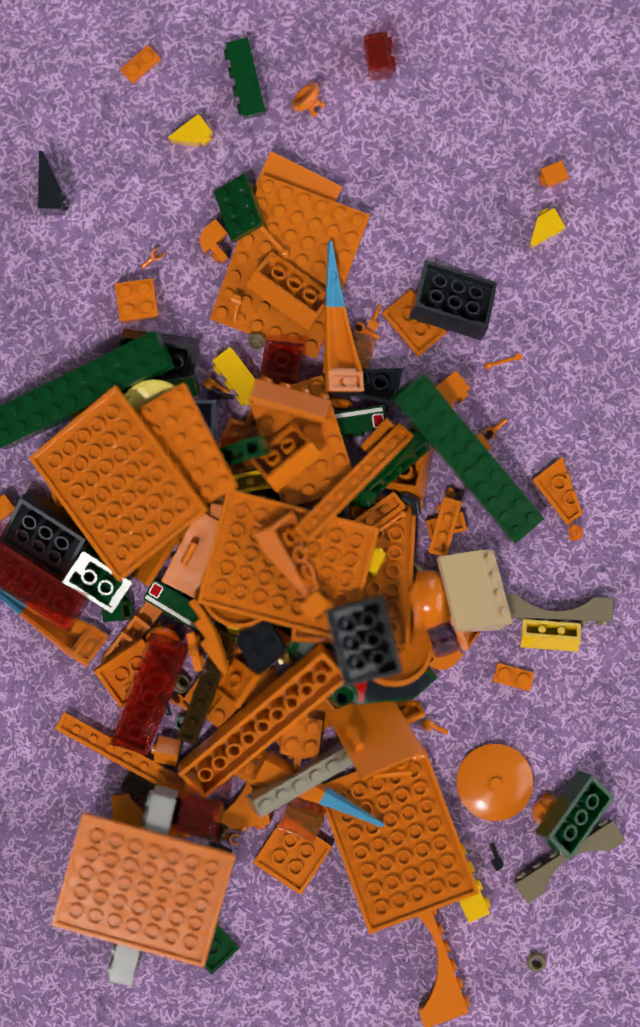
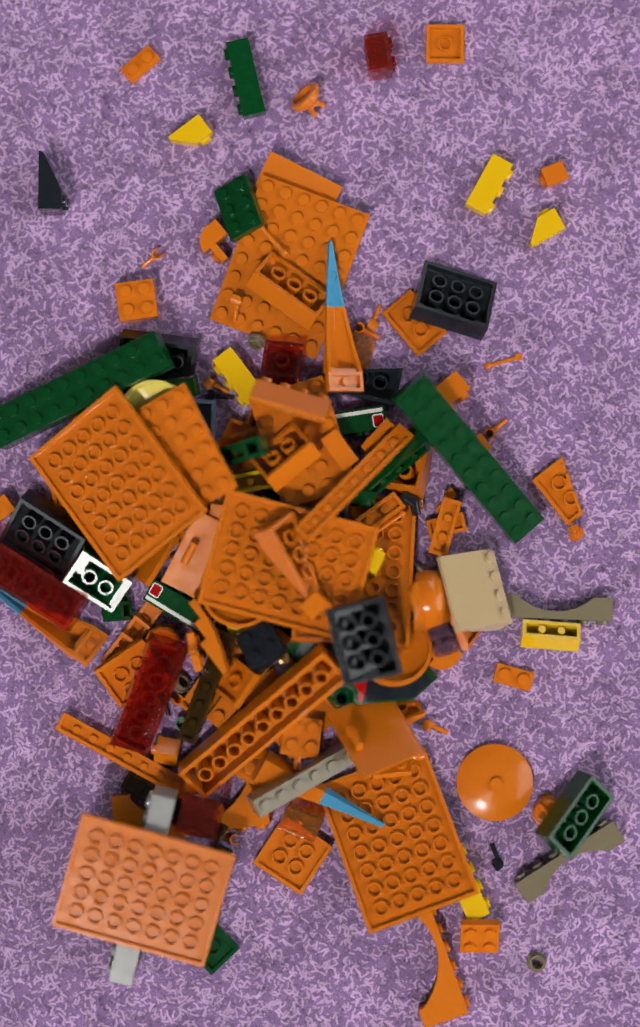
(339, 449): none -> orange tile
(340, 403): orange piece -> none
(444, 44): none -> orange plate
(479, 935): none -> orange plate
(489, 185): none -> yellow brick

